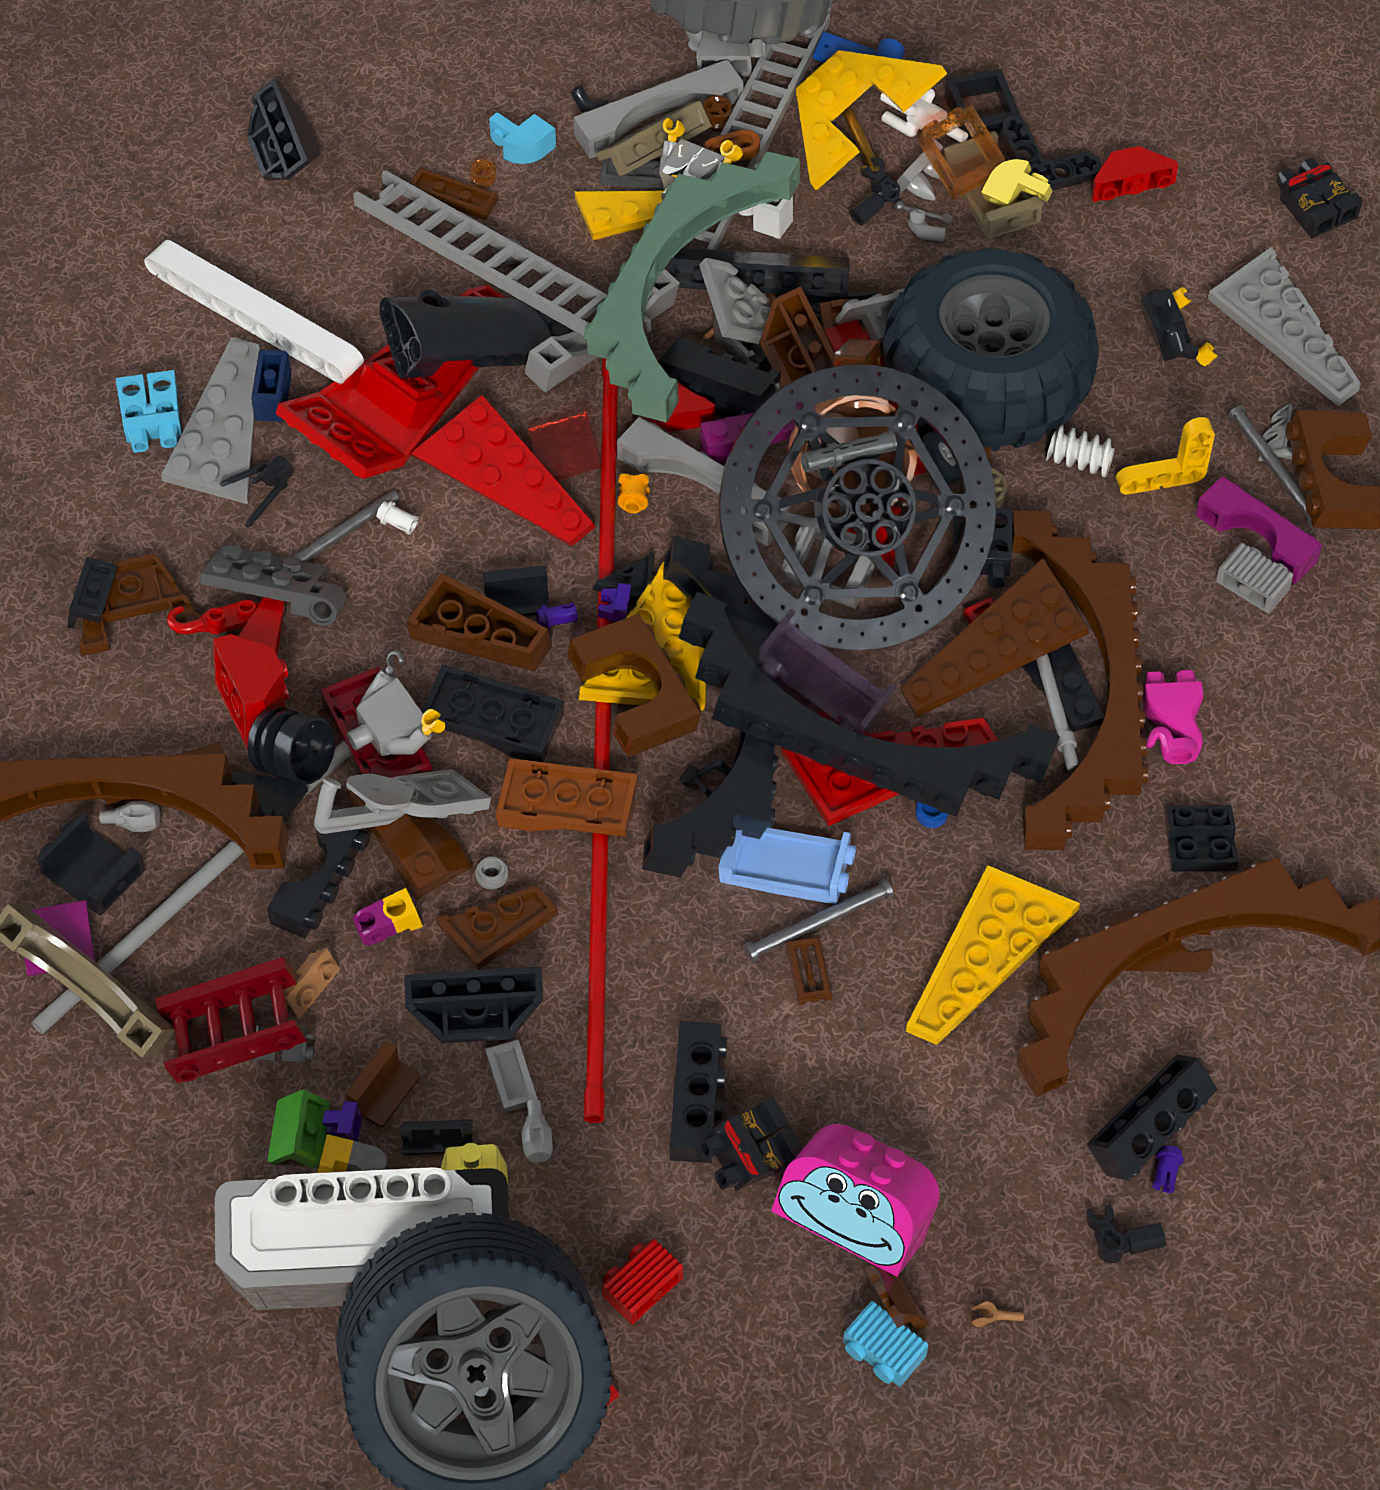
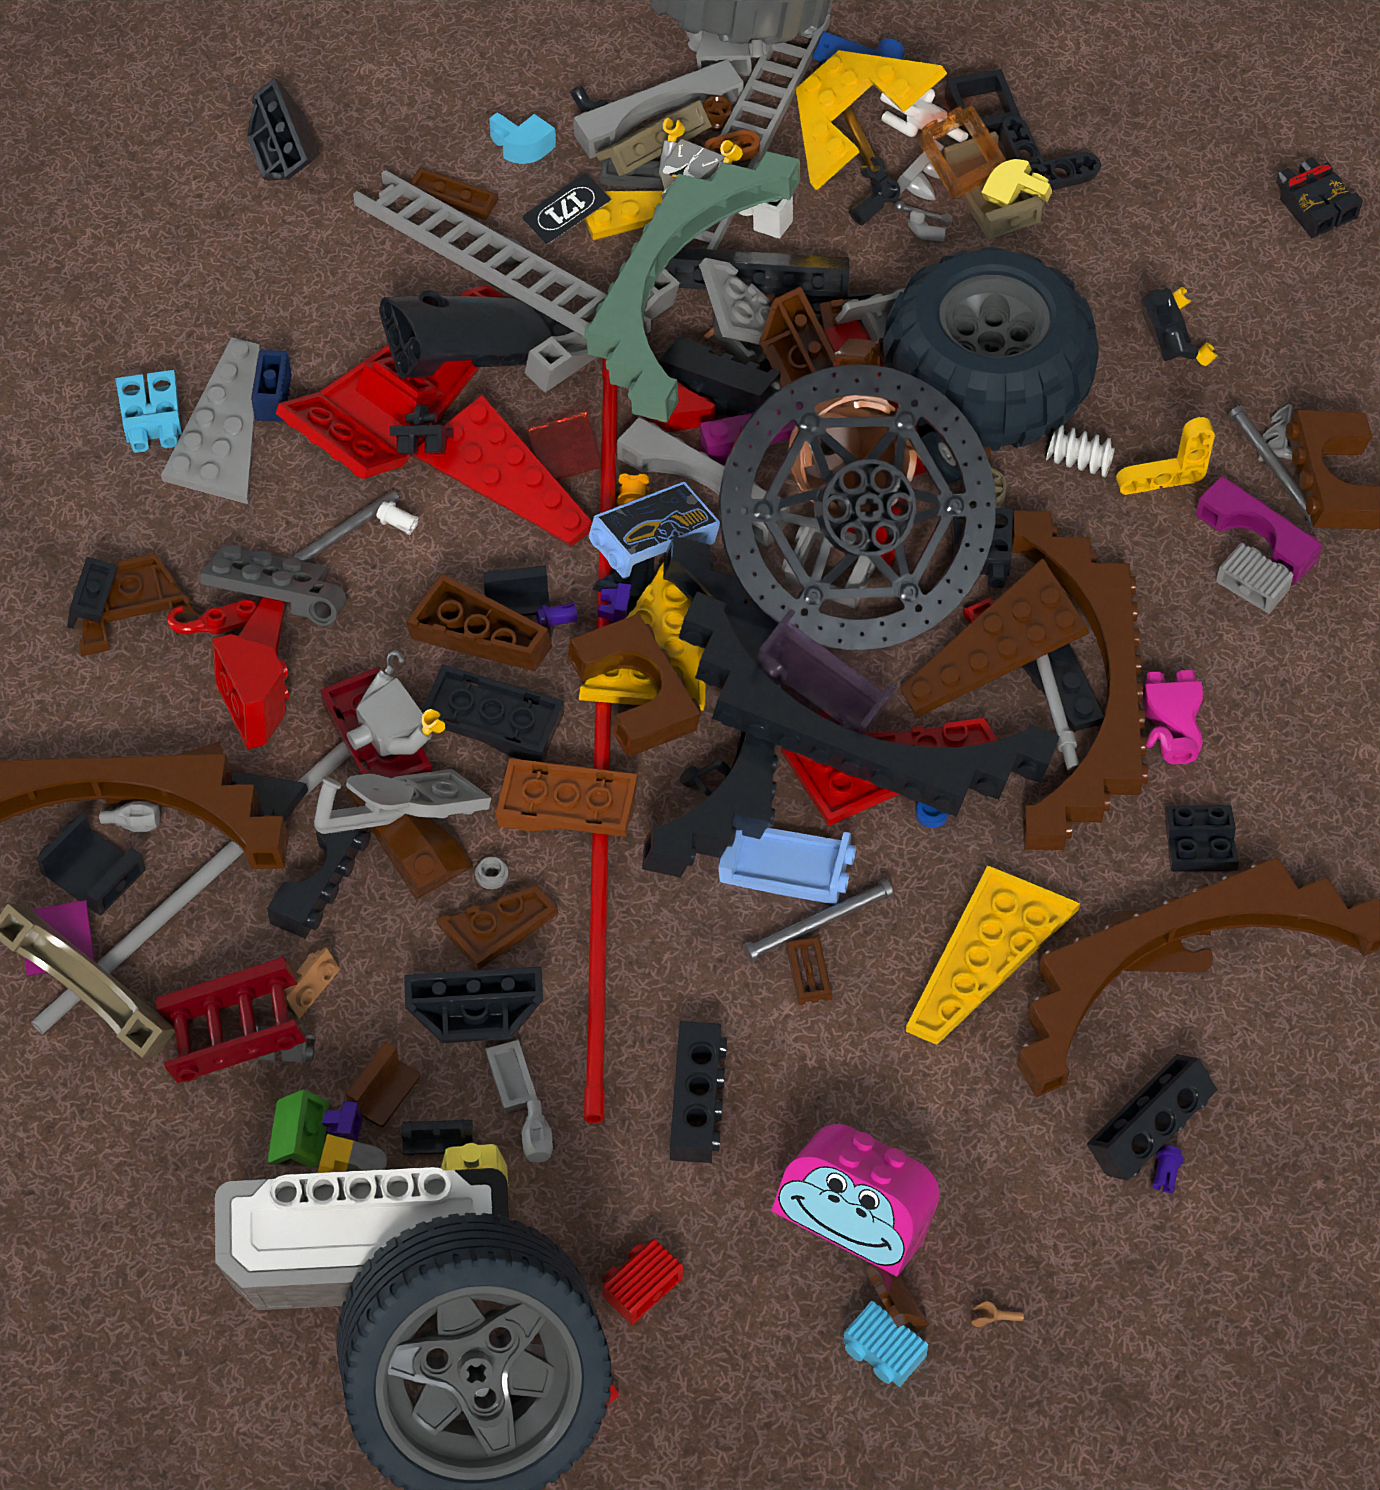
(254, 311): white beam -> none
(272, 473): black plant -> none
(291, 745): black wheel -> none
(386, 918): leg -> none
(434, 435): none -> black hips
(479, 166): clear orange bush -> none
(566, 208): none -> black sticker
(649, 524): none -> panel
(738, 1149): black hips -> none
(836, 454): dark grey pin -> none
(1114, 1244): black bar -> none
(1133, 172): red slope -> none
(1282, 320): light grey wing -> none

